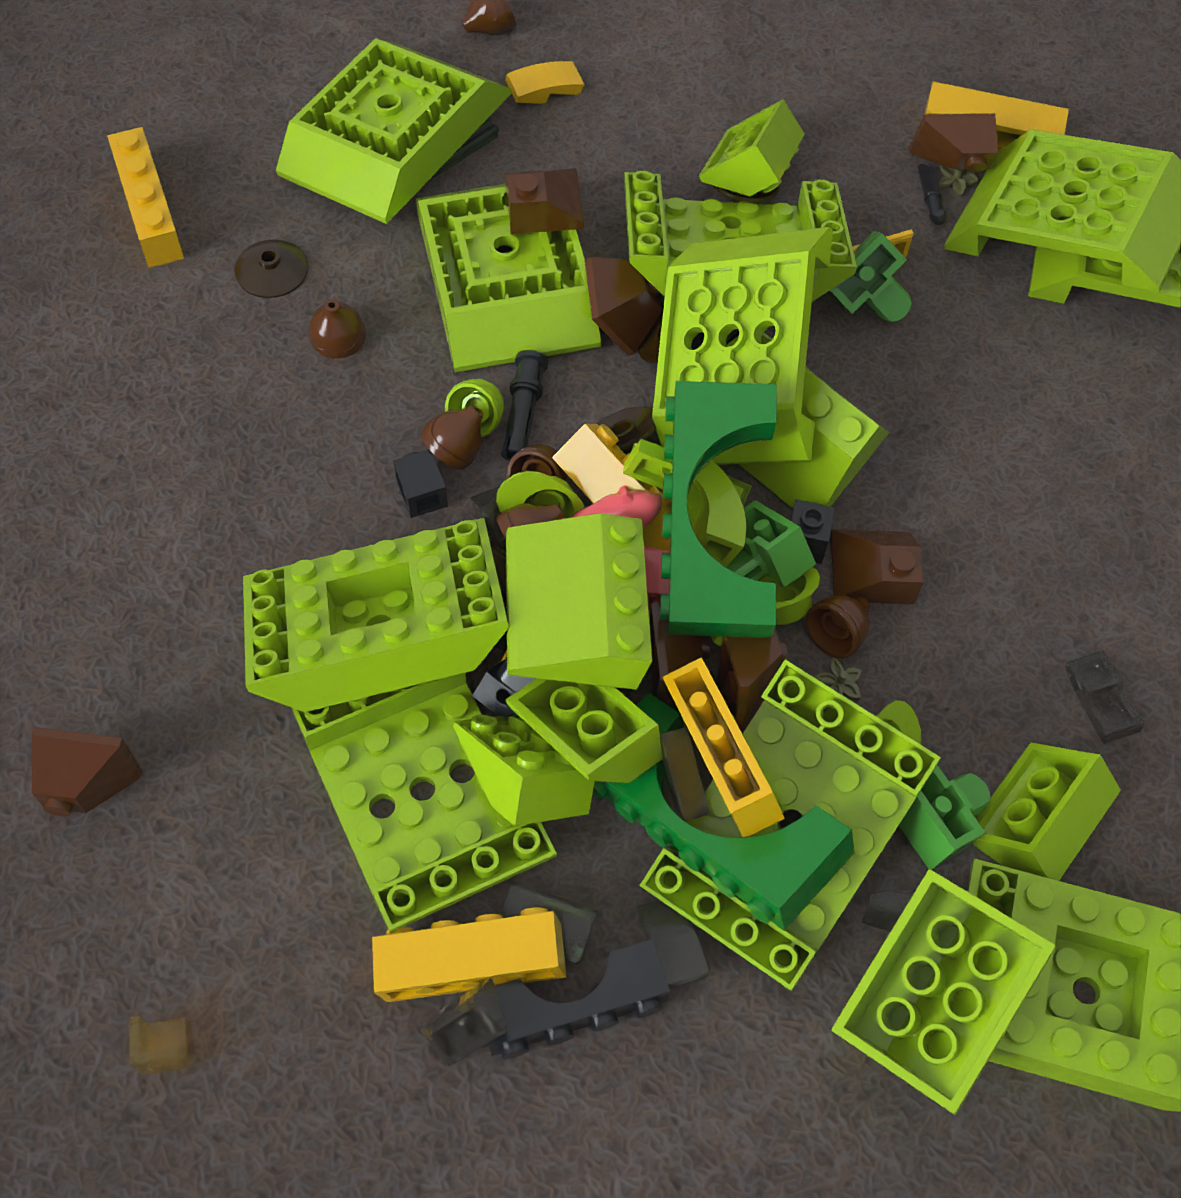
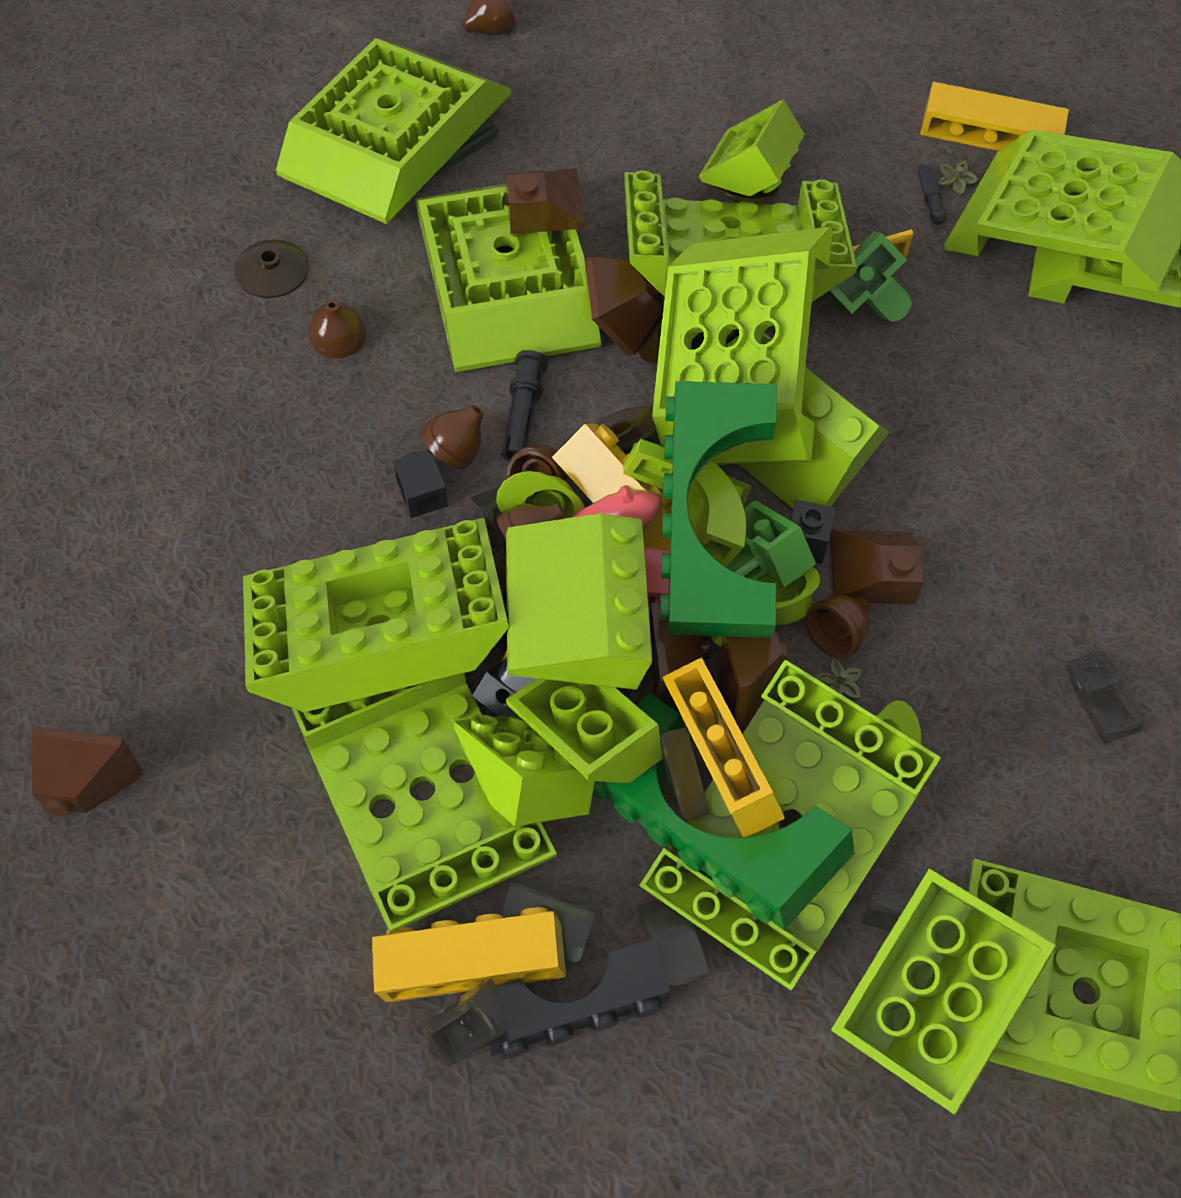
(145, 197): yellow brick -> none
(158, 1045): clear yellow panel -> none
(481, 394): lime helmet -> none
(540, 80): yellow slope -> none
(944, 815): bright green brick -> none
(957, 140): reddish brown slope -> none
(1046, 809): lime slope -> none

